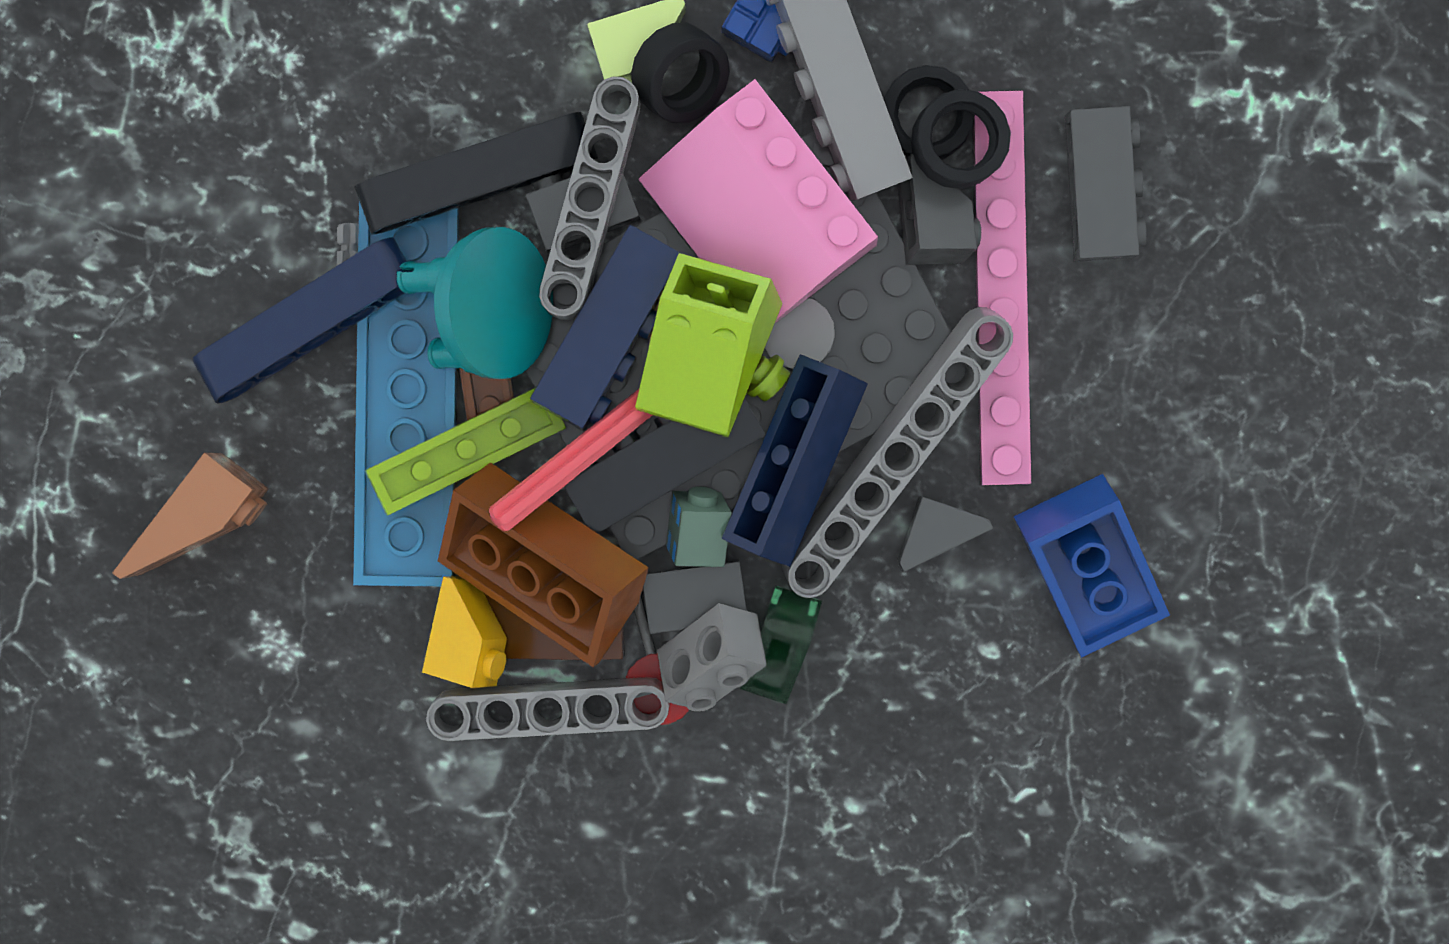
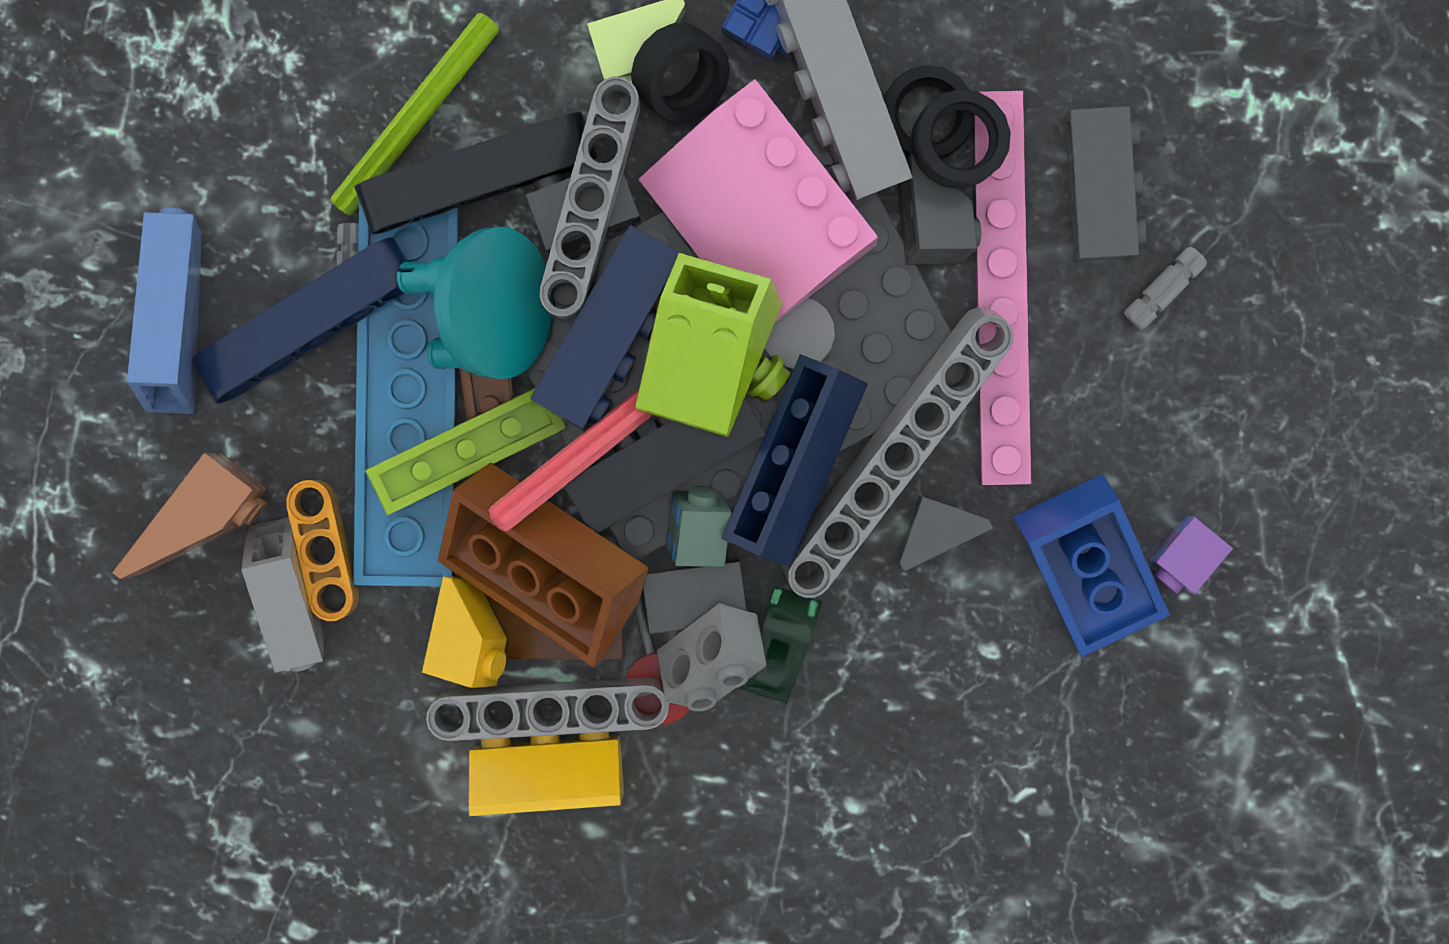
(166, 313): none -> medium blue slope
(280, 598): none -> light grey slope
(305, 531): none -> light orange beam
(417, 109): none -> lime axle
(545, 774): none -> yellow slope
(1165, 288): none -> light grey axle
(1189, 556): none -> medium lavender brick

